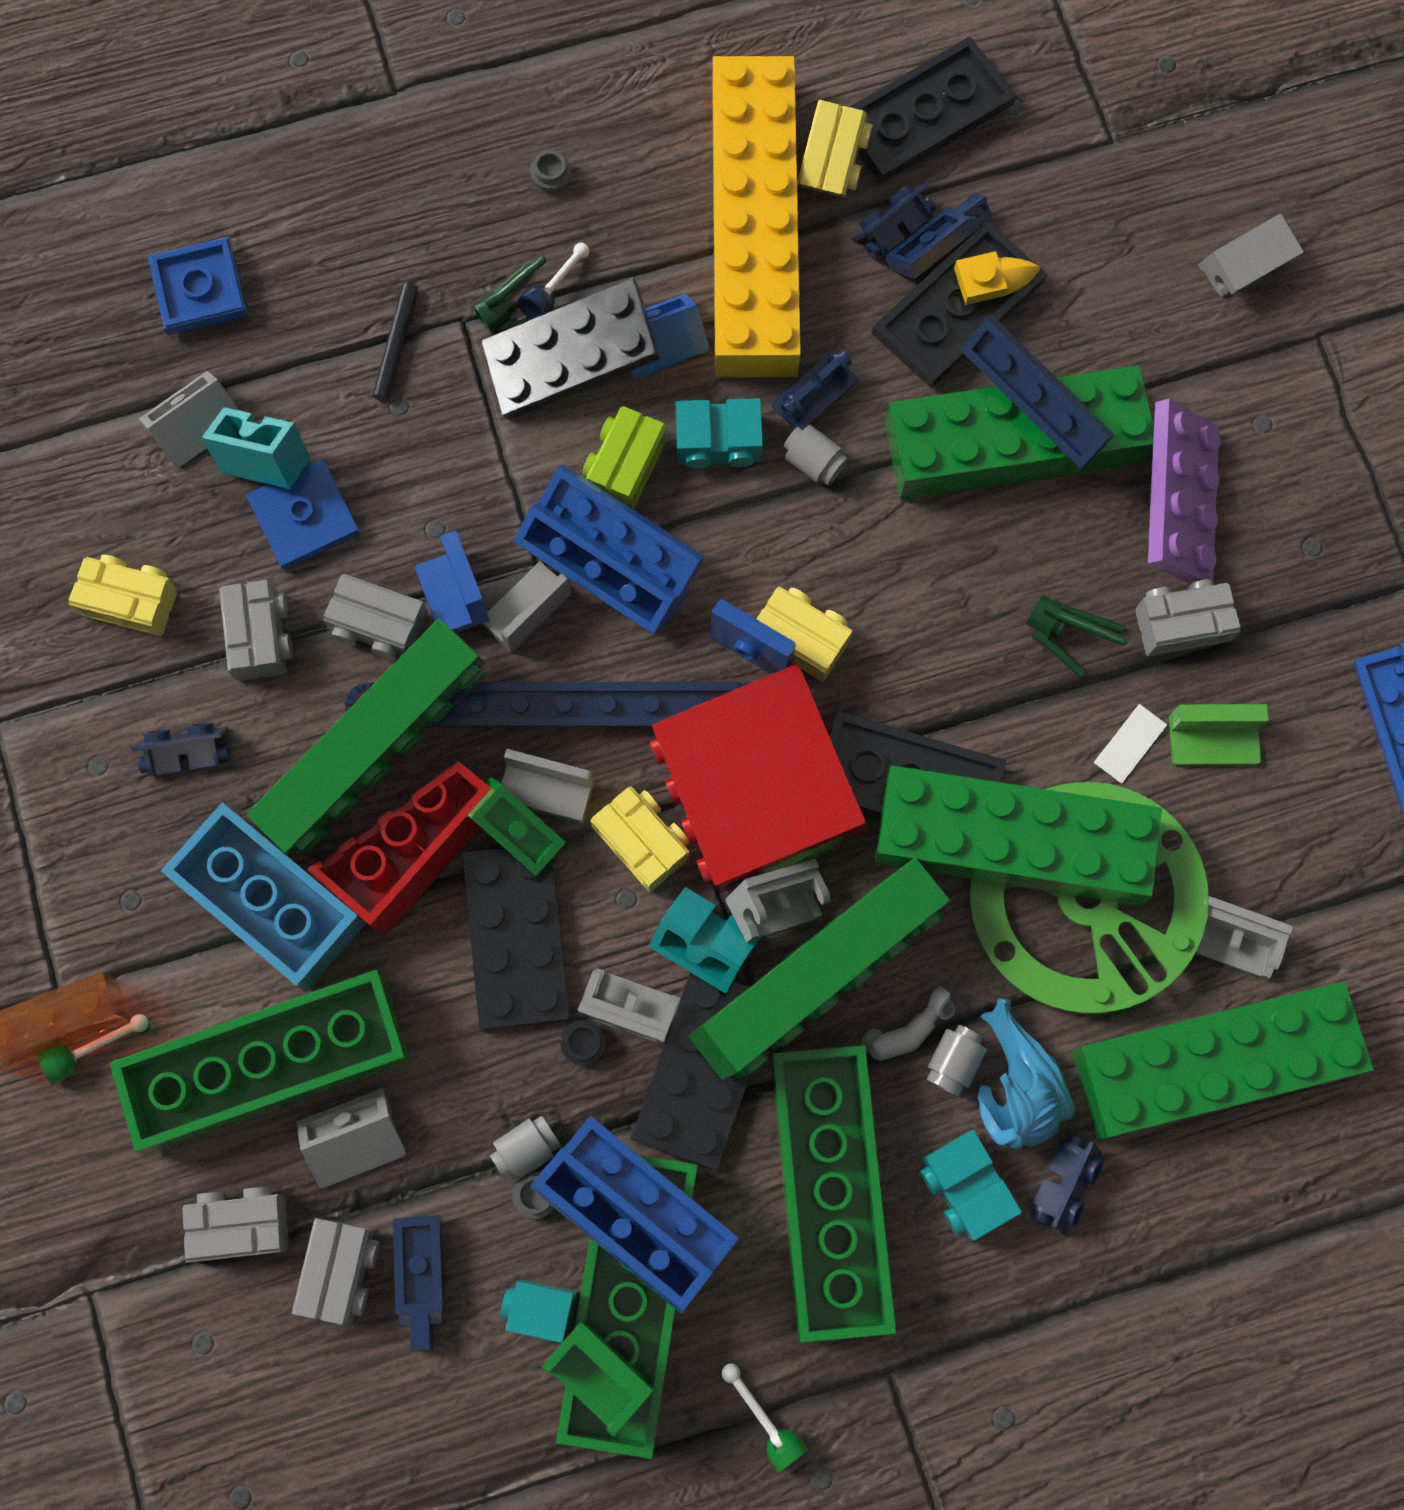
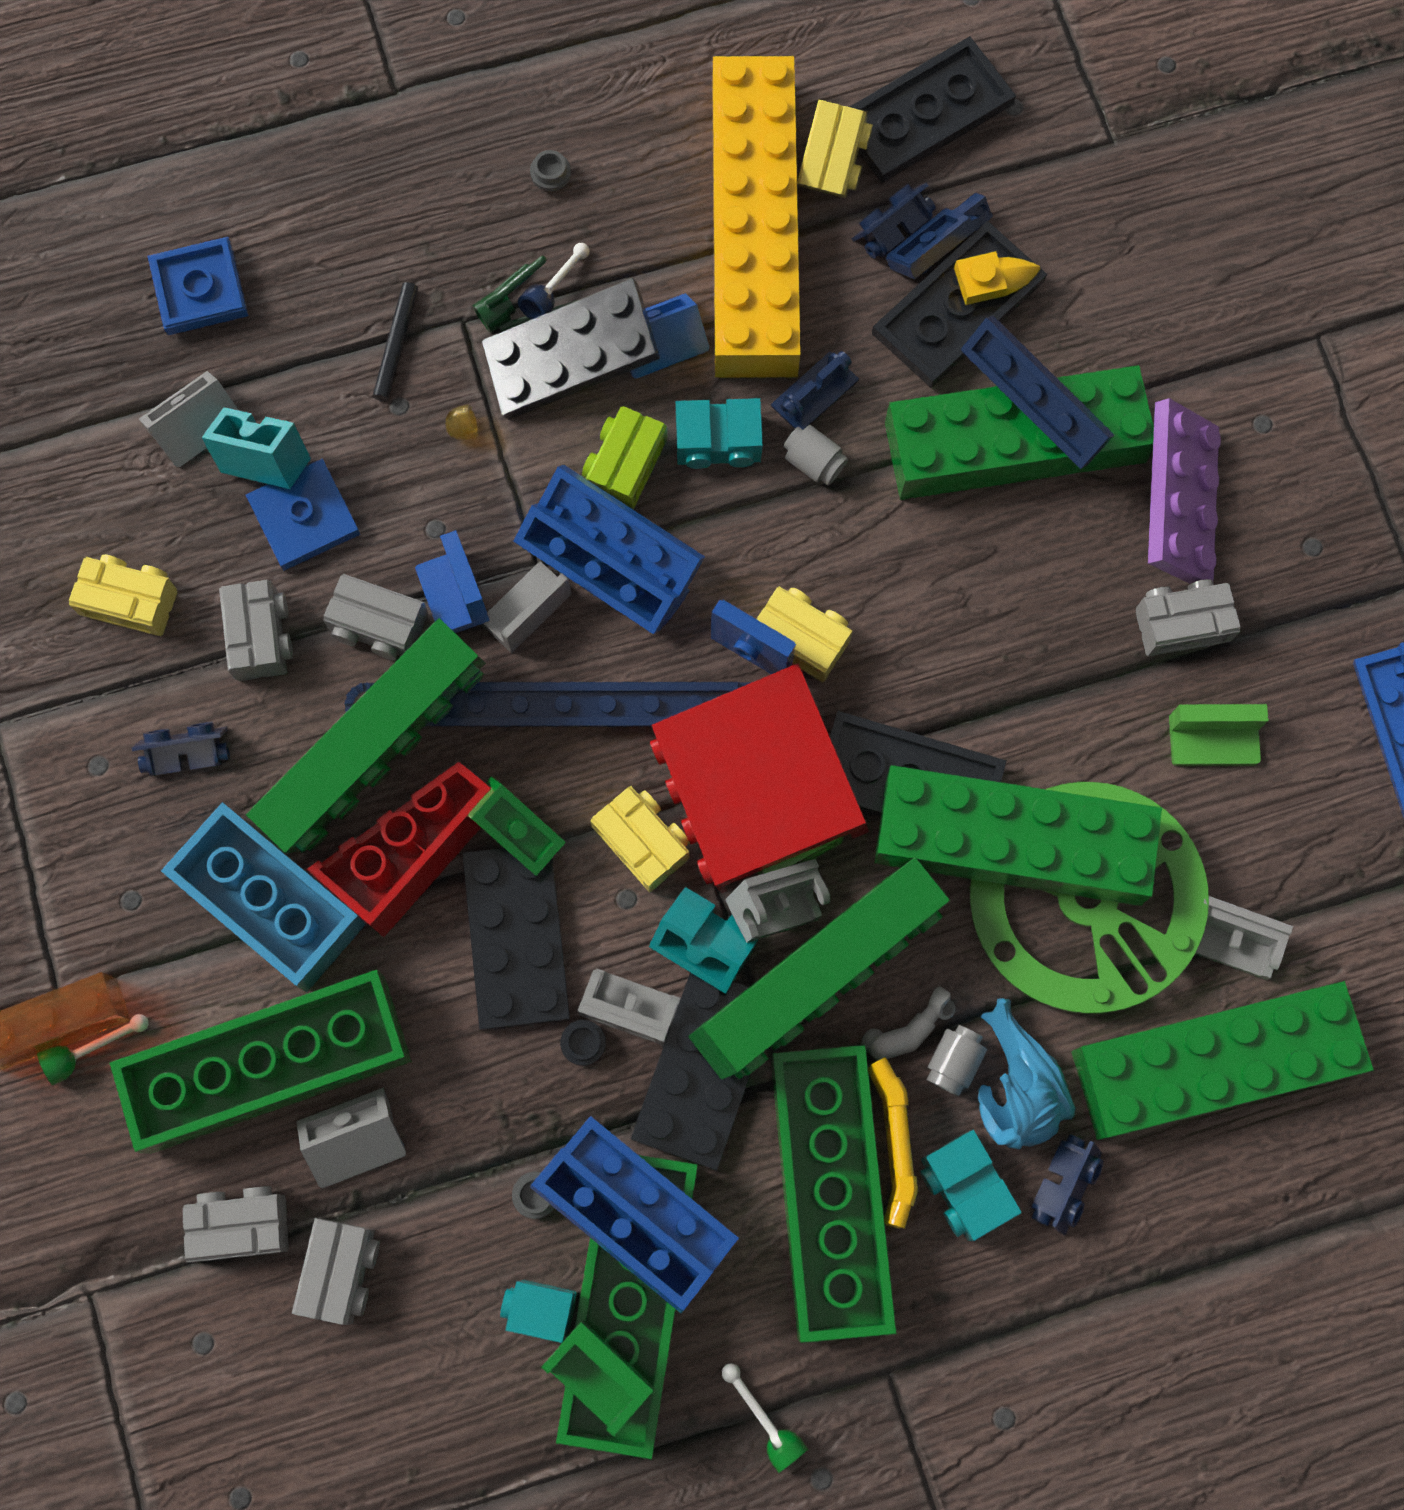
(419, 1277): dark blue hinge -> none
(462, 423): none -> clear yellow hinge
(524, 1148): light grey brick -> none
(548, 785): light grey panel -> none
(894, 1103): none -> yellow piece
(1052, 617): dark green plant -> none
(1130, 743): white sticker -> none
(1251, 256): light grey hinge -> none

